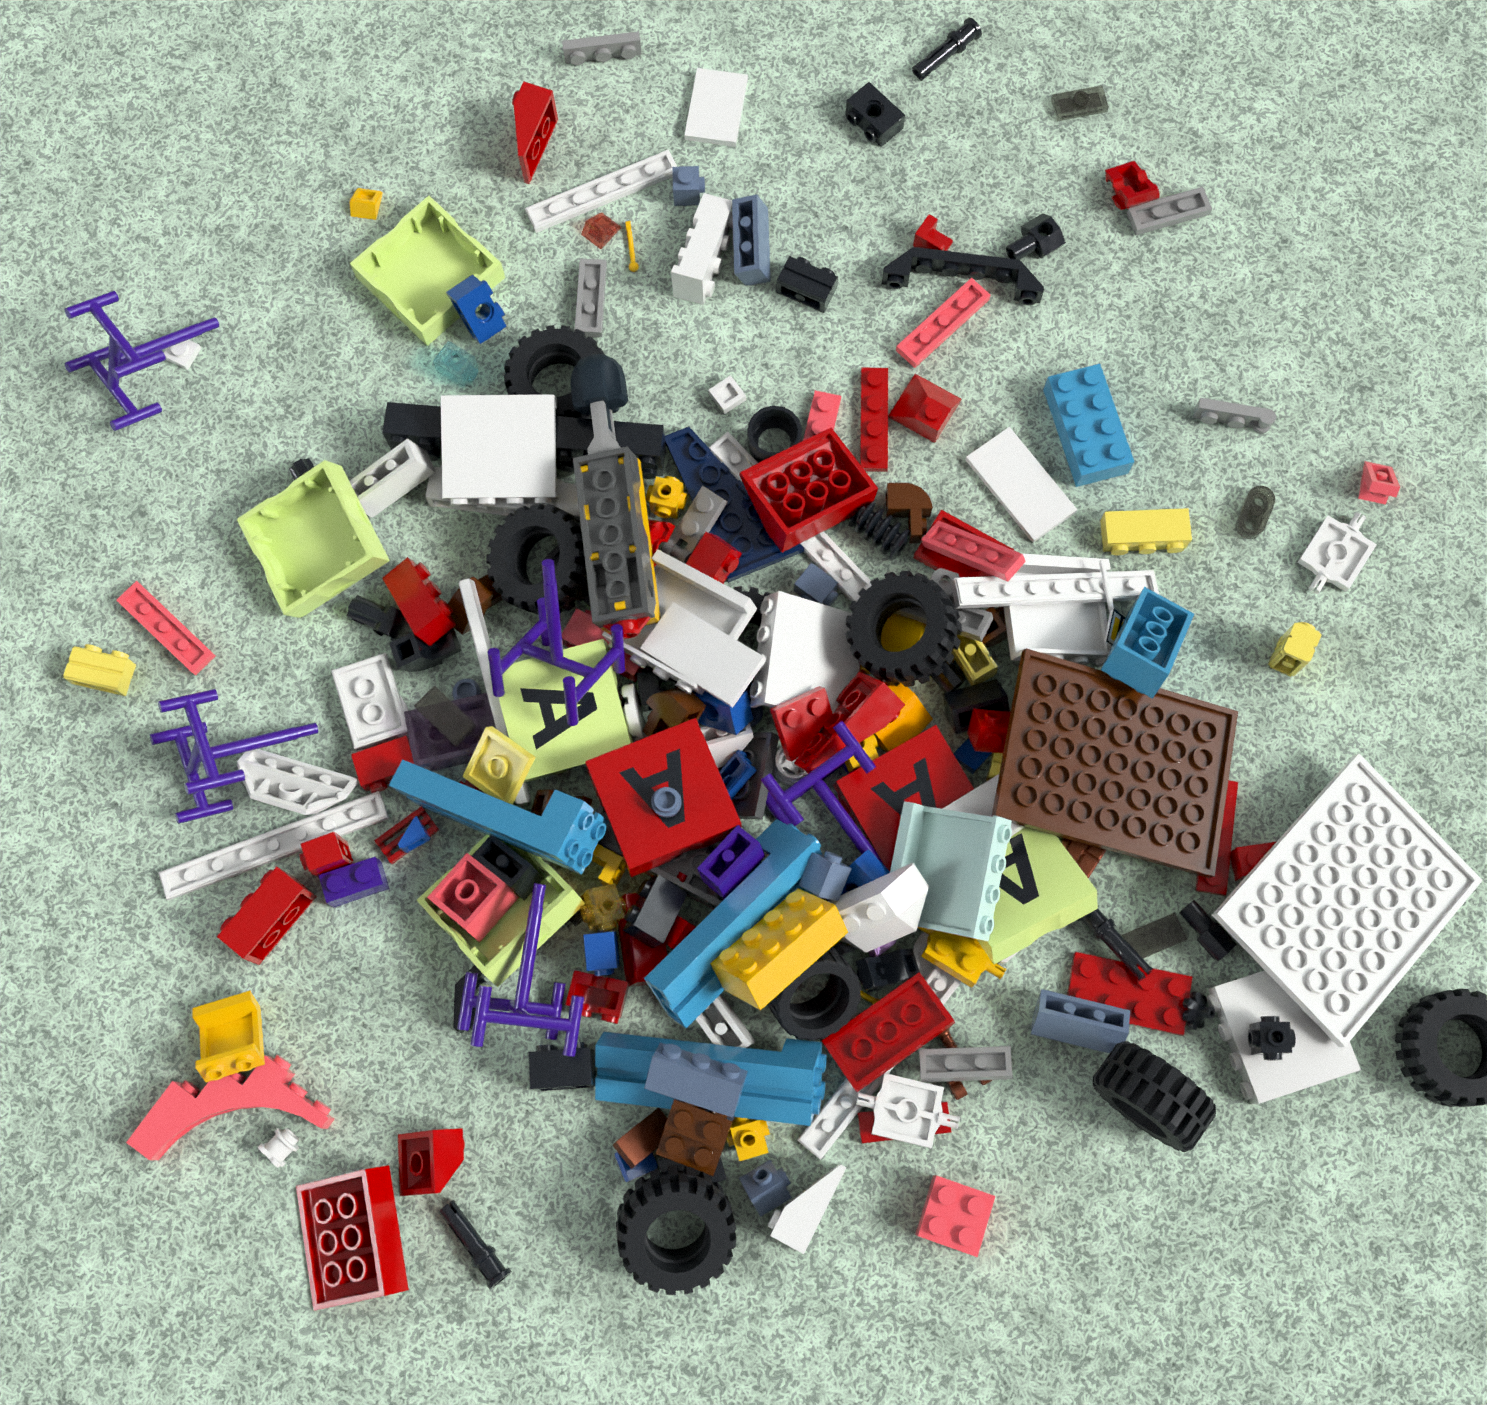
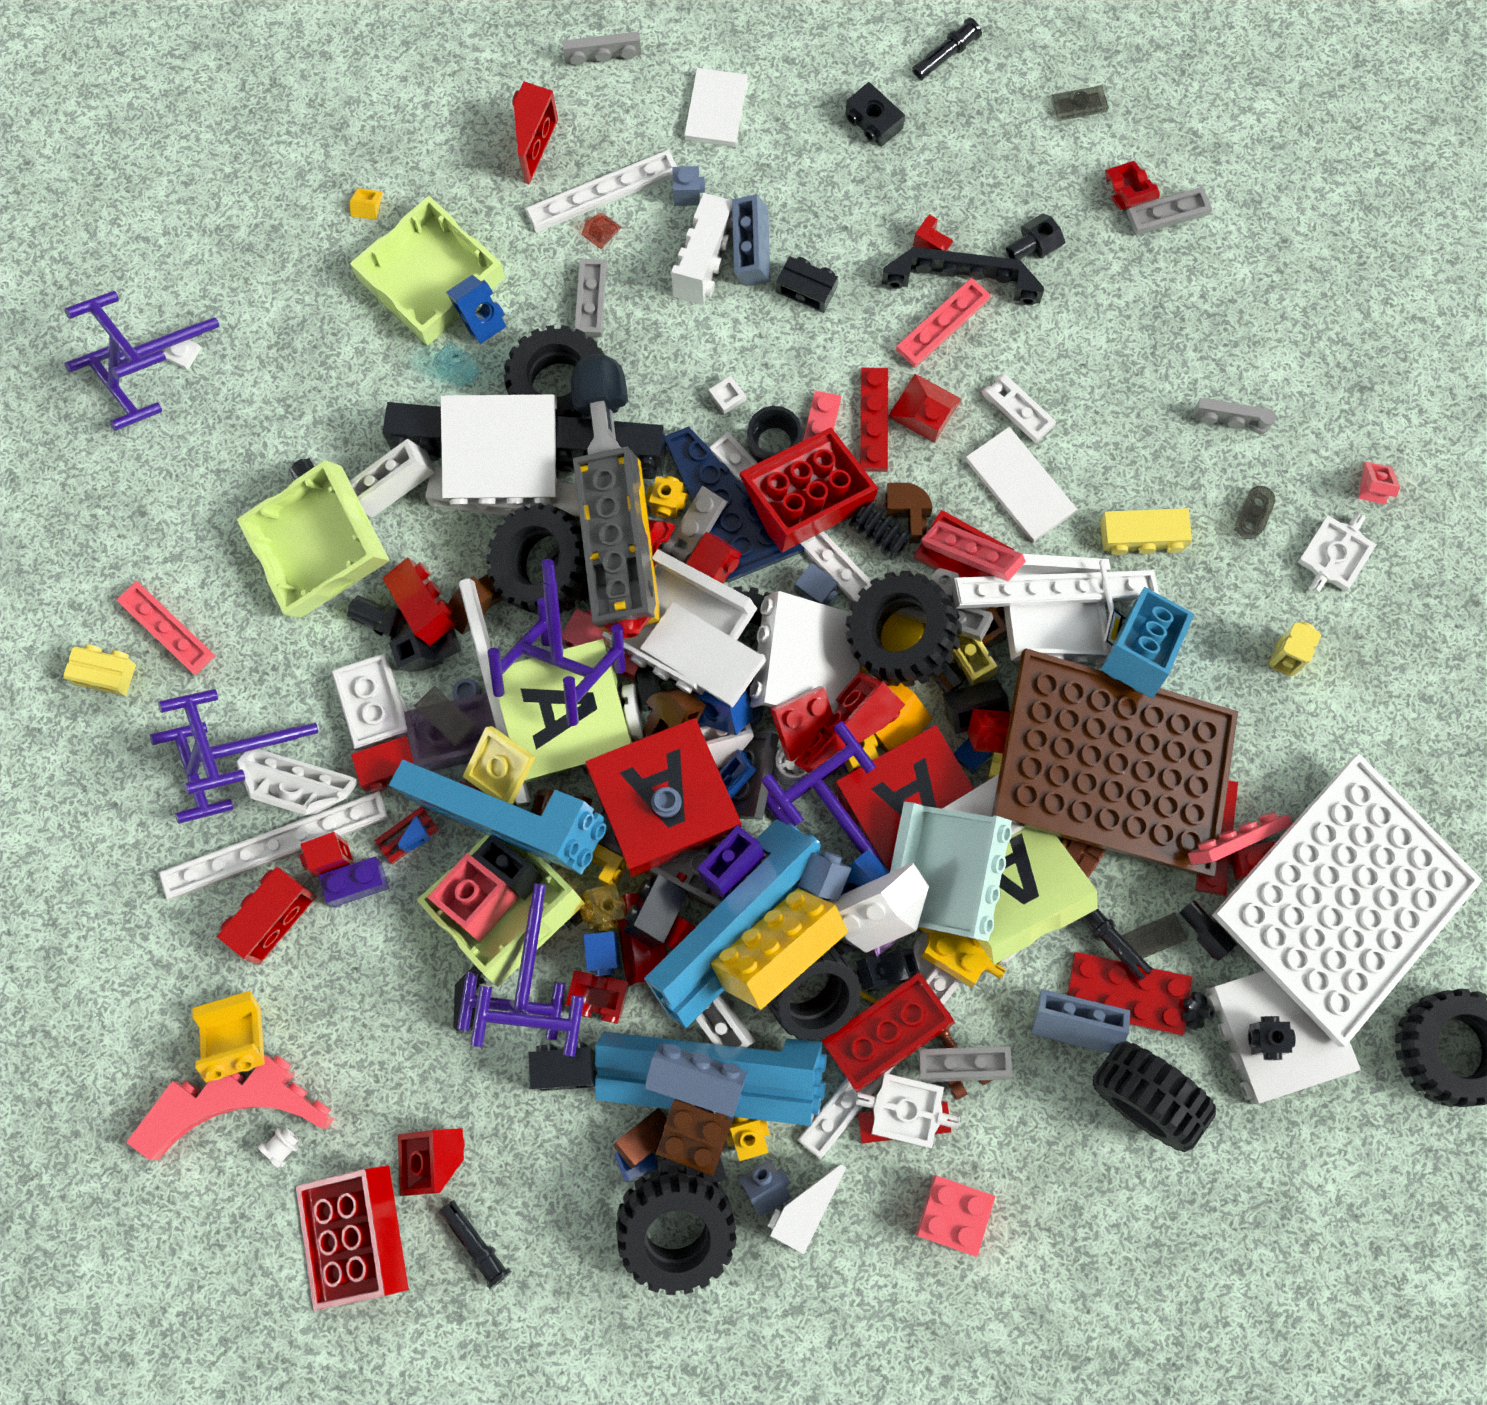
(633, 266): yellow hinge -> none
(1019, 408): none -> white plate
(1088, 425): dark azure brick -> none
(1233, 841): none -> coral plate

